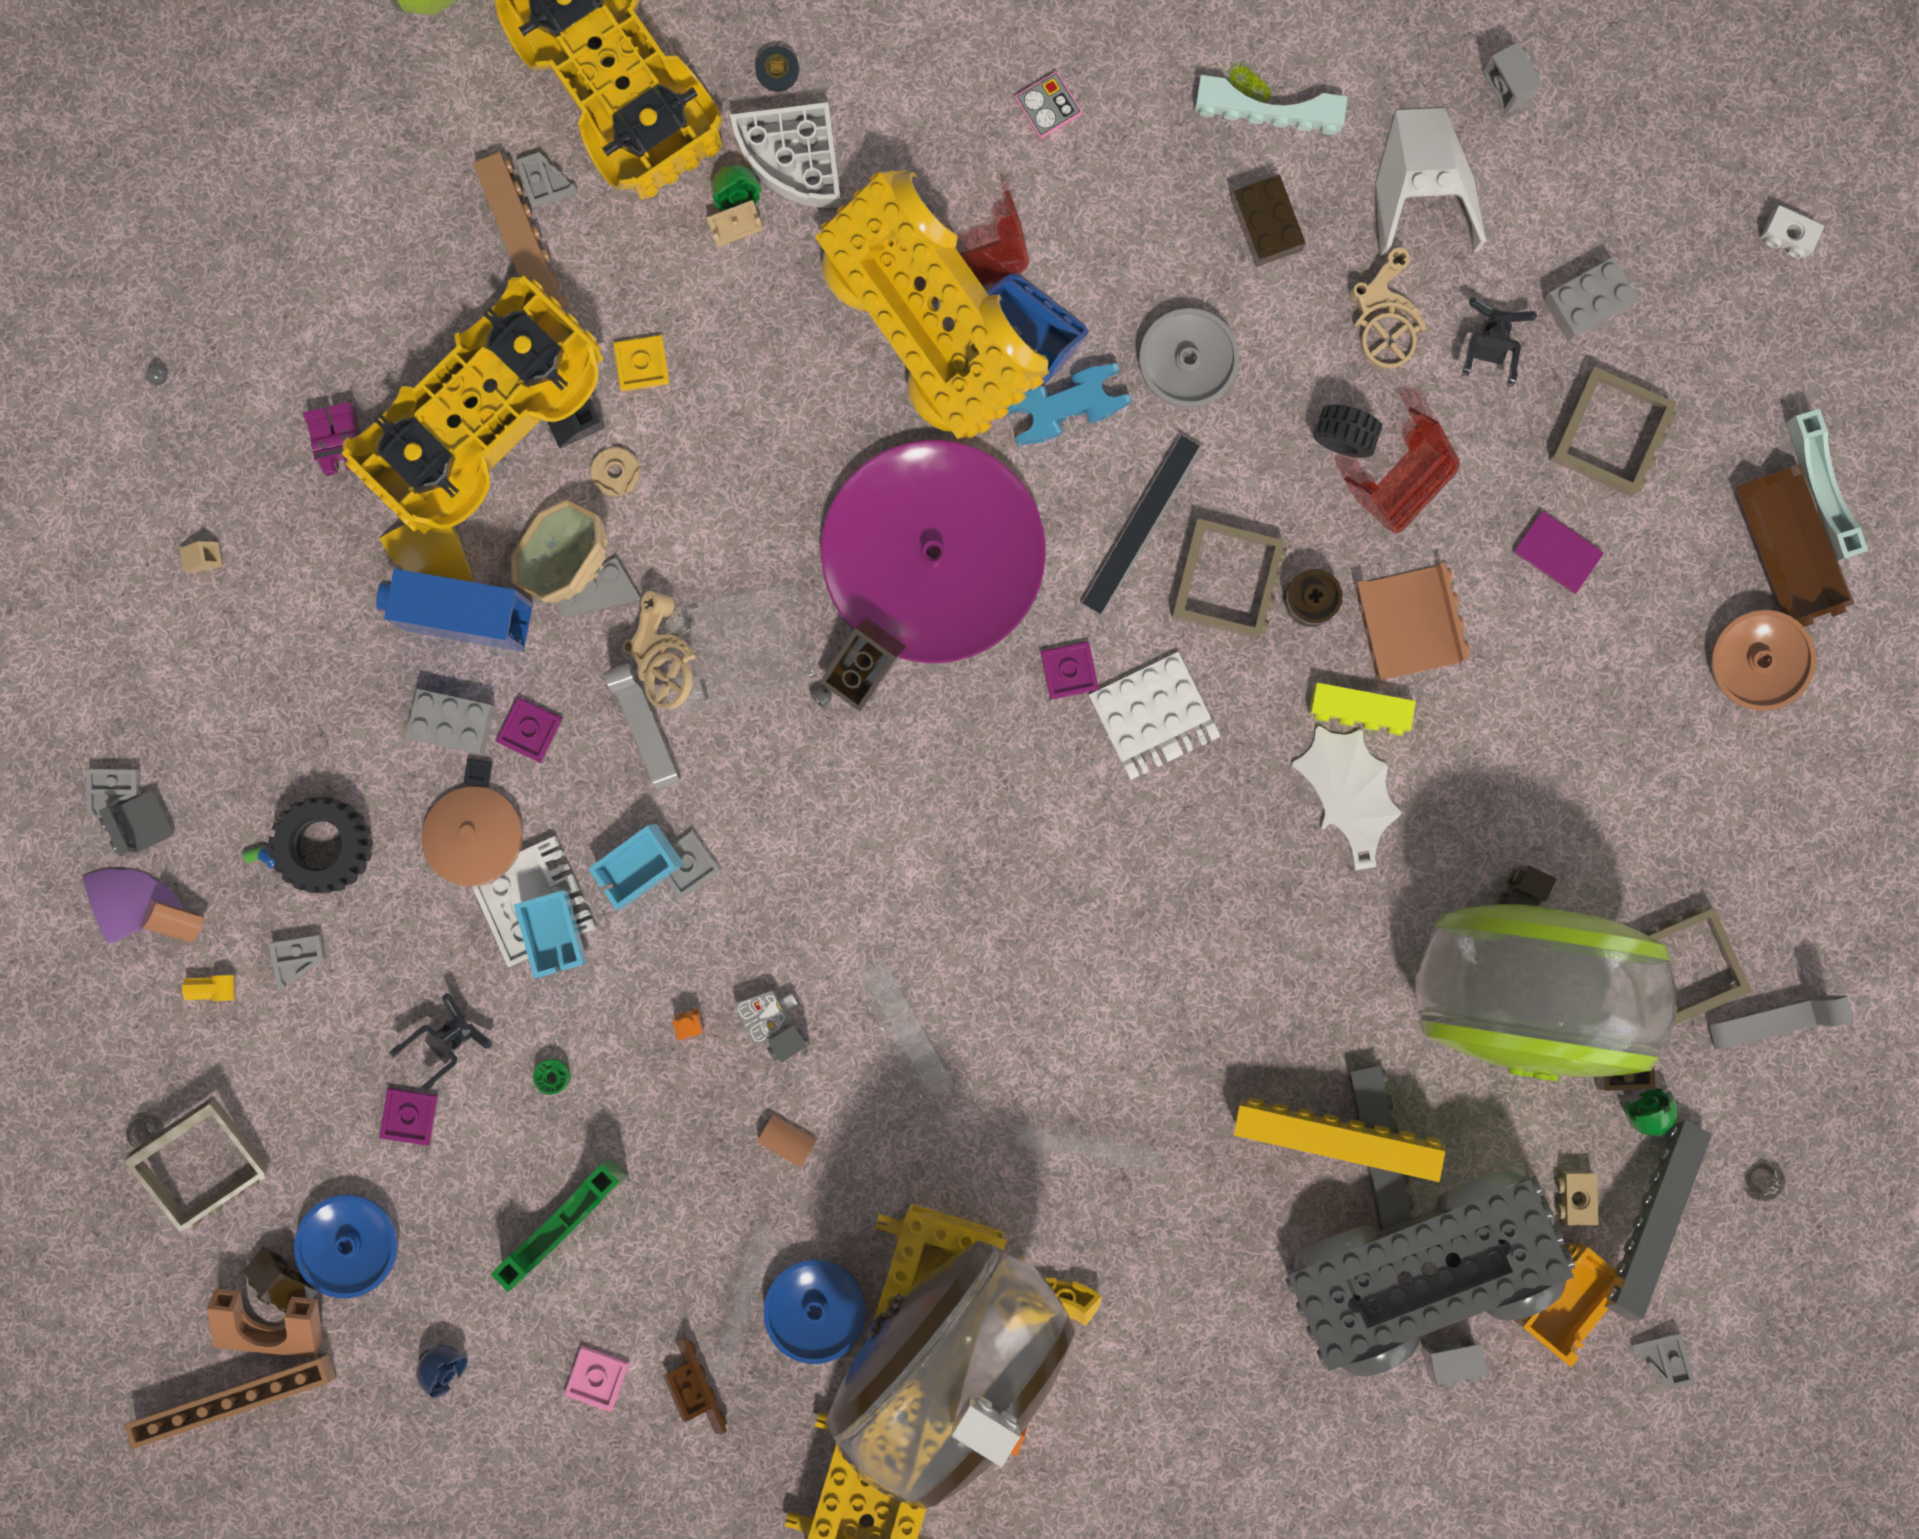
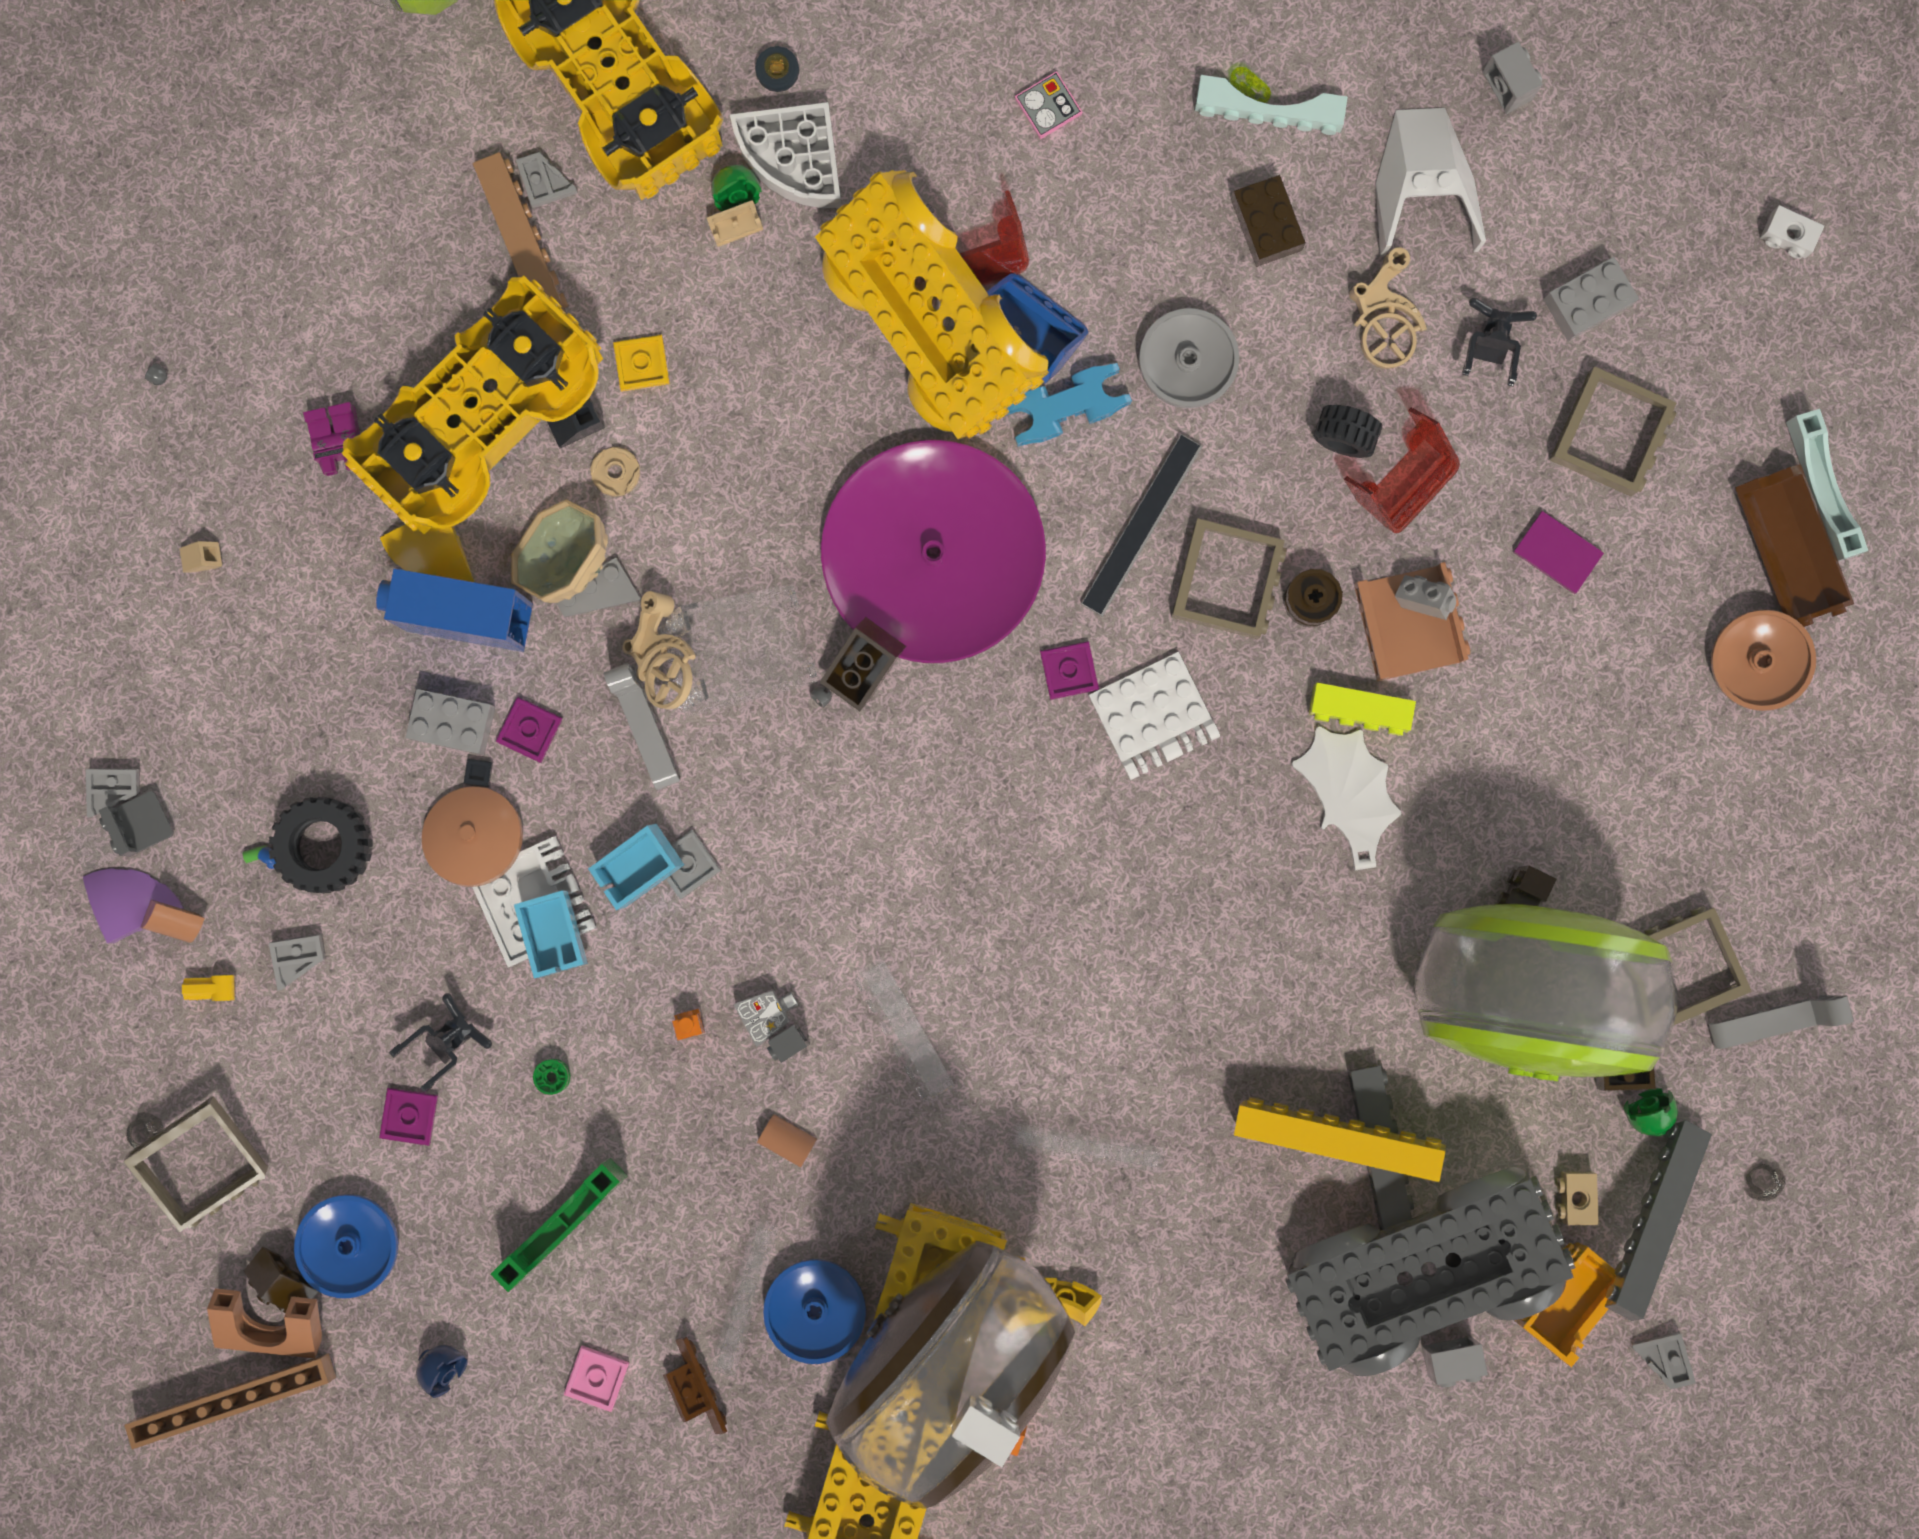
(1426, 597): none -> light grey brick

